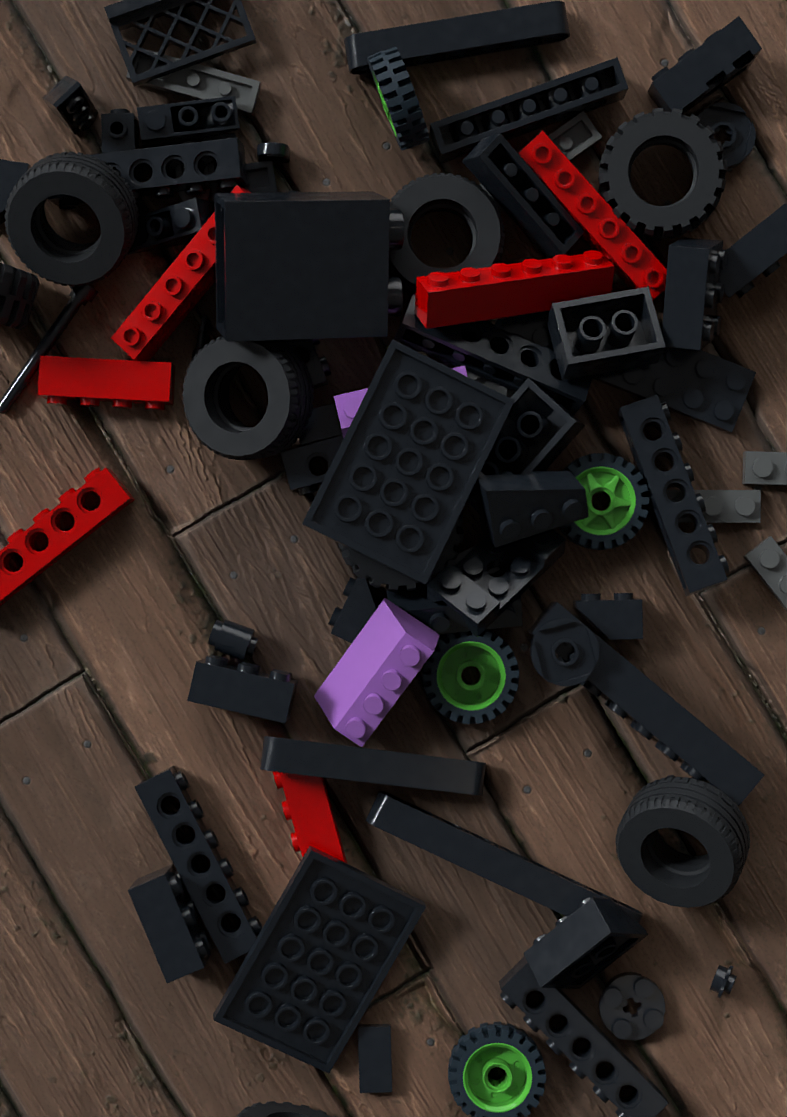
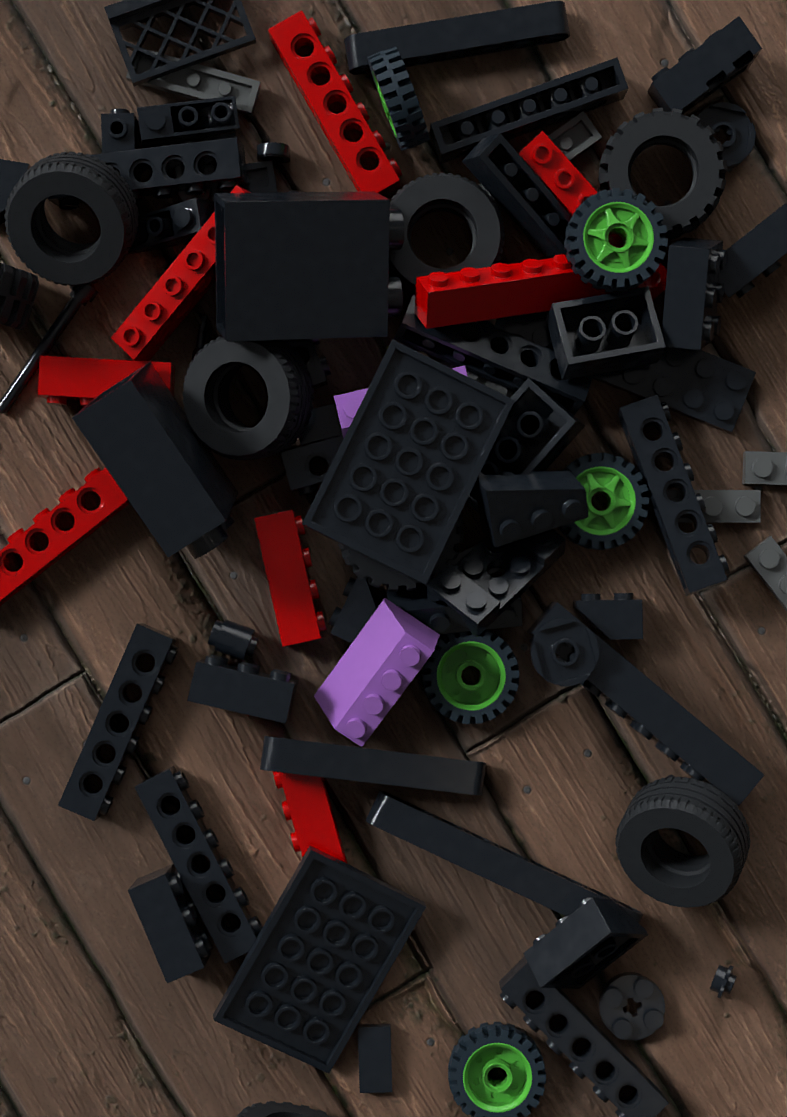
(71, 104): black slope -> none
(78, 795): none -> black brick
(160, 463): none -> black brick
(288, 577): none -> red brick
(299, 32): none -> red brick
(637, 226): none -> wheel

